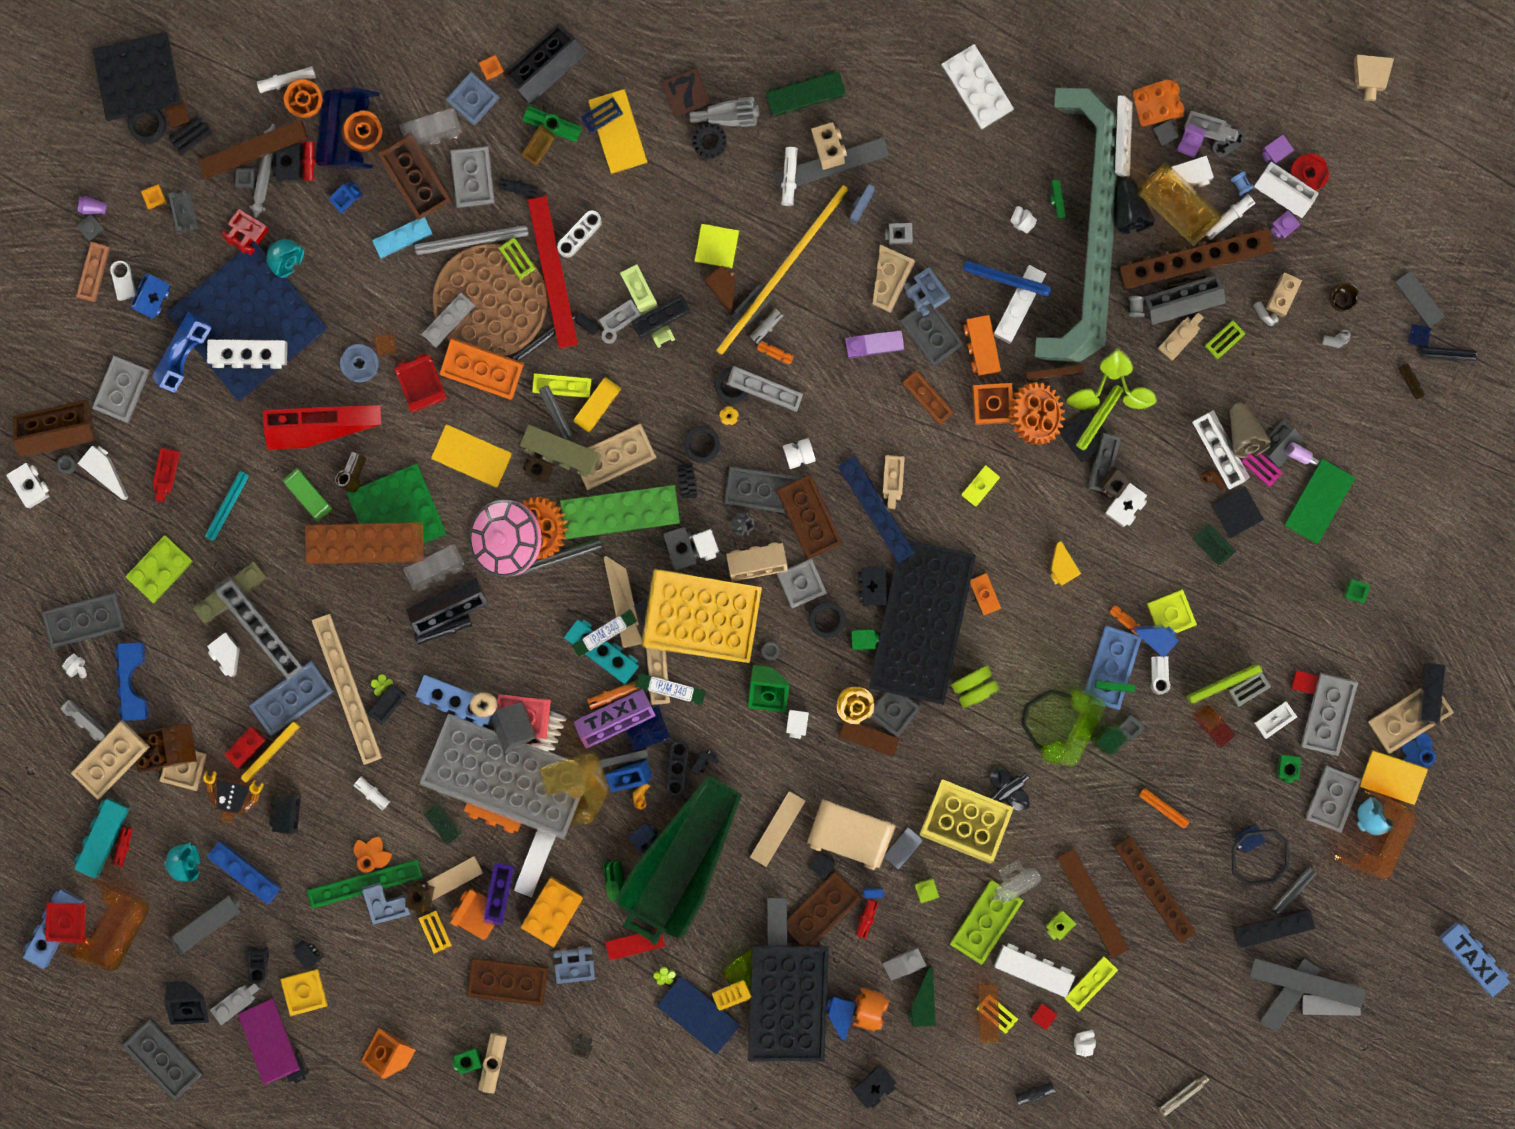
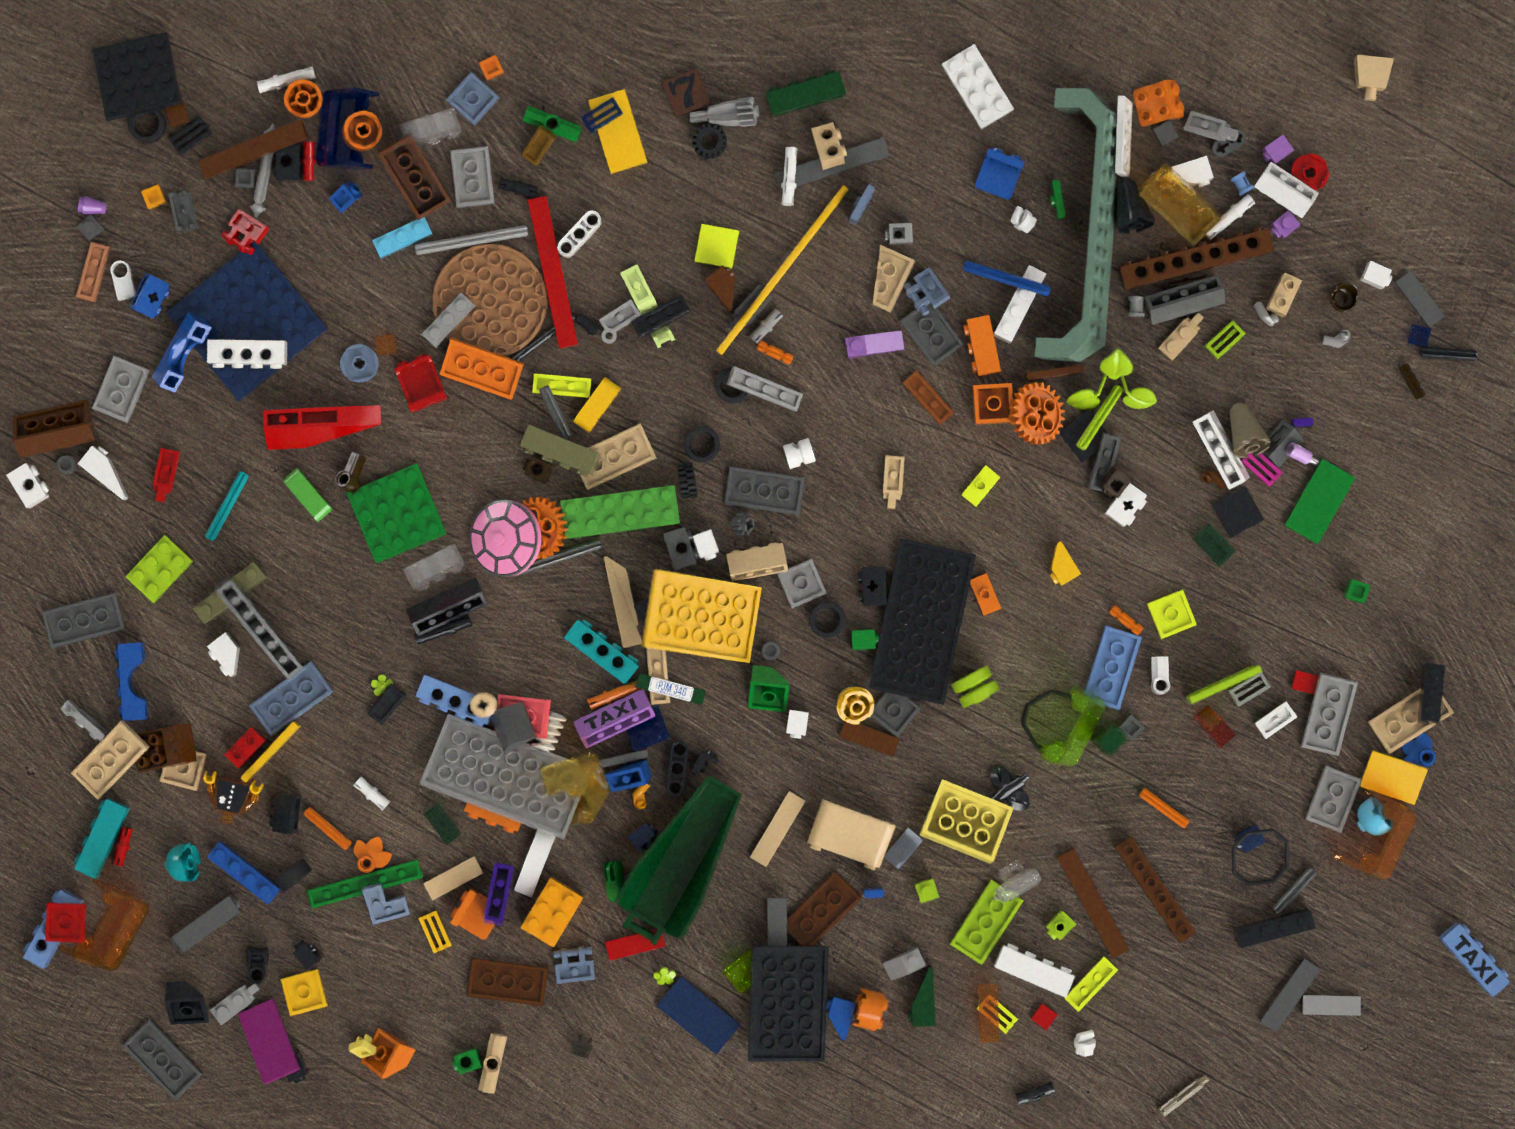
(75, 665): white piece -> none
(283, 256): teal cylinder -> none
(293, 875): none -> black tyre
(327, 828): none -> orange axle
(347, 689): tan plate -> none
(362, 1047): none -> light yellow tile
(364, 543): dark orange brick -> none
(413, 899): dark brown brick -> none
(471, 456): yellow sticker -> none
(526, 272): lime tile -> none
(544, 63): black slope -> none
(604, 633): sticker -> none
(728, 410): yellow plate -> none
(730, 995): yellow slope -> none
(808, 516): reddish brown tile -> none
(822, 865): black tile -> none
(867, 918): red pin -> none
(876, 509): dark blue plate -> none
(877, 1076): black brick -> none
(999, 173): none -> blue bracket
(1114, 686): green tile -> none
(1158, 637): blue slope -> none
(1191, 140): medium lavender bracket -> none
(1282, 762): green brick -> none
(1302, 422): none -> dark purple tile
(1307, 983): dark grey tile -> none
(1376, 275): none -> white brick

